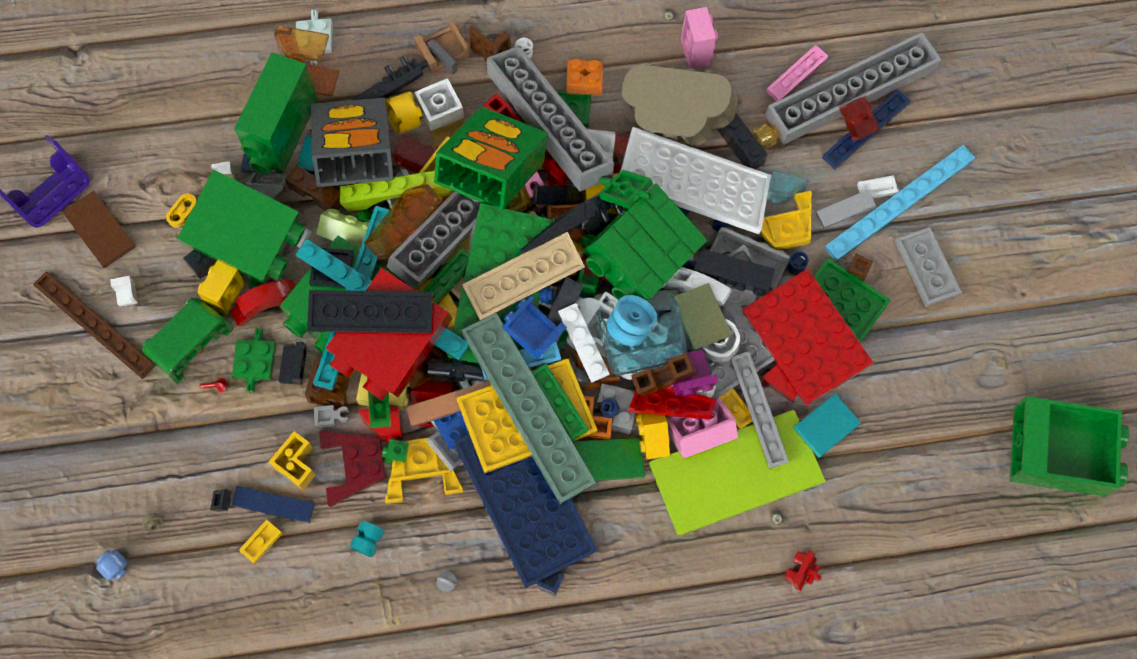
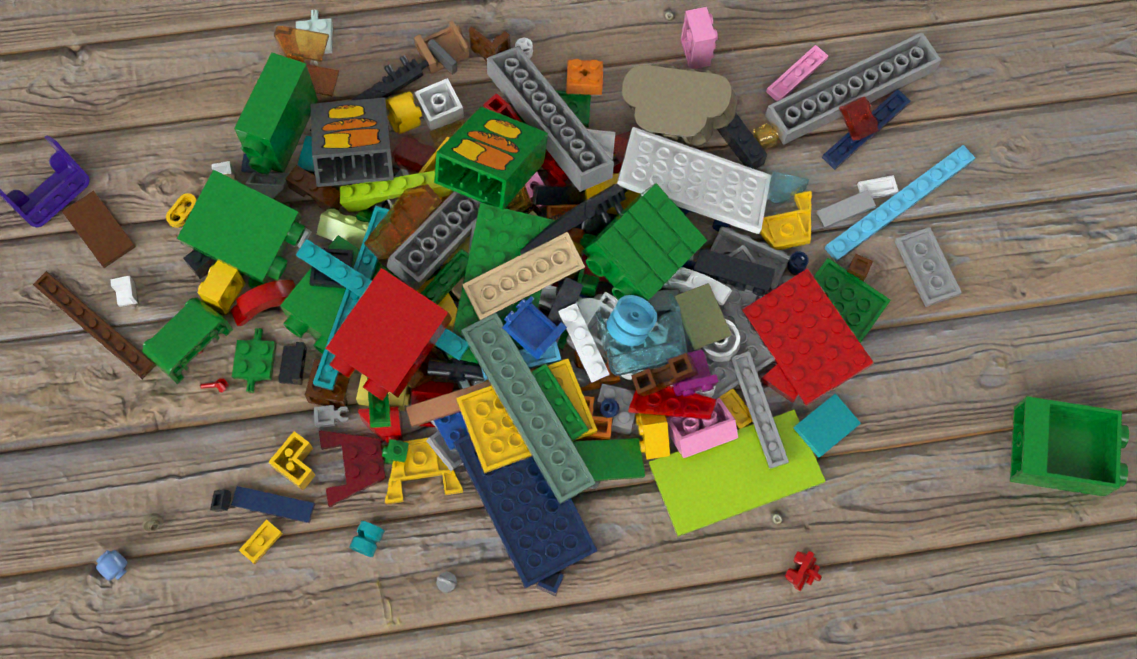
(370, 312): black plate -> none
(546, 295): blue plate -> none
(625, 188): green plate -> none

